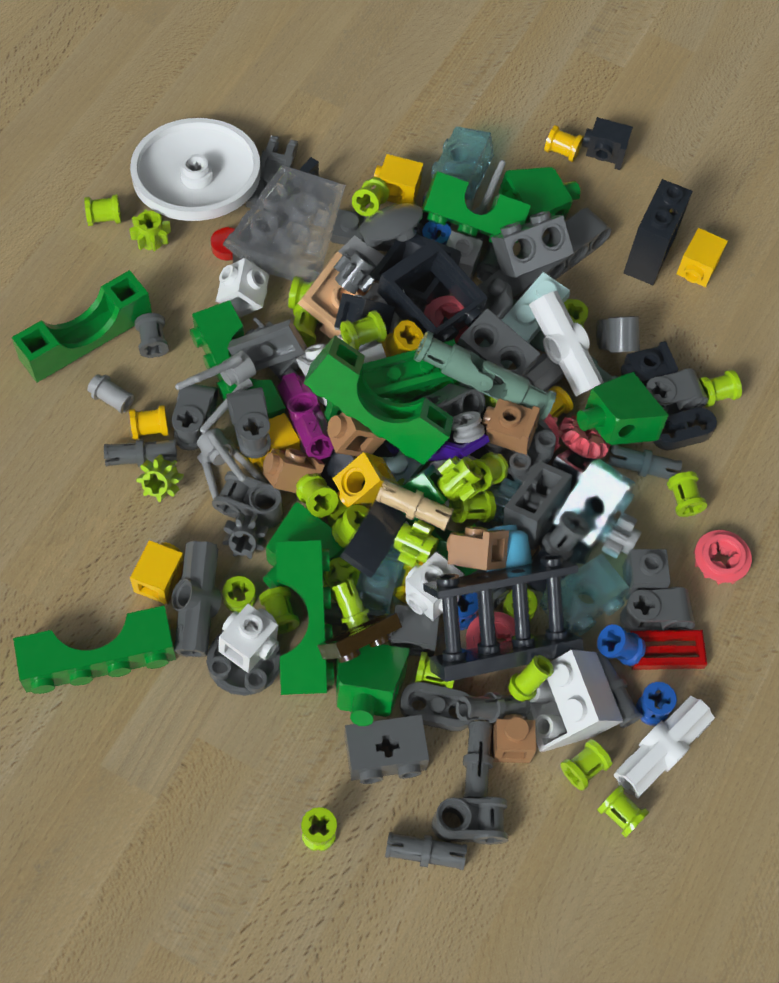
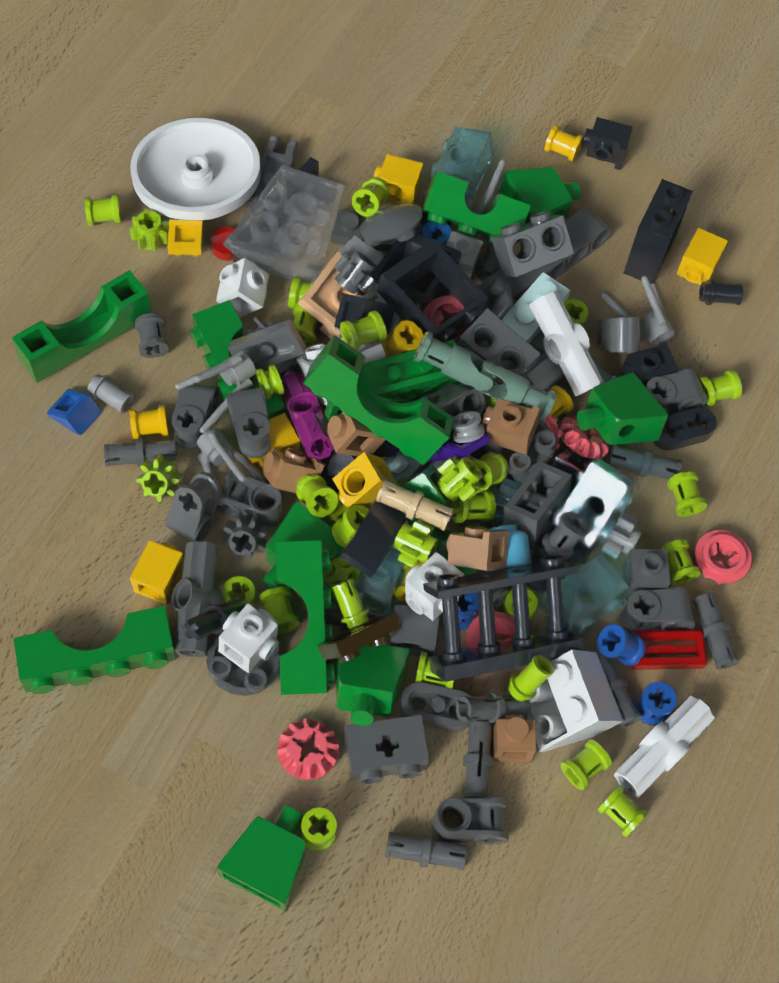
(75, 411): none -> blue slope
(185, 237): none -> yellow tile
(195, 507): none -> dark grey piece
(211, 619): none -> black axle
(267, 858): none -> green torso
(270, 381): none -> lime bush
(314, 764): none -> coral gear
(655, 325): none -> light grey plant
(680, 563): none -> lime bush
(716, 631): none -> dark grey pin
(720, 293): none -> black pin

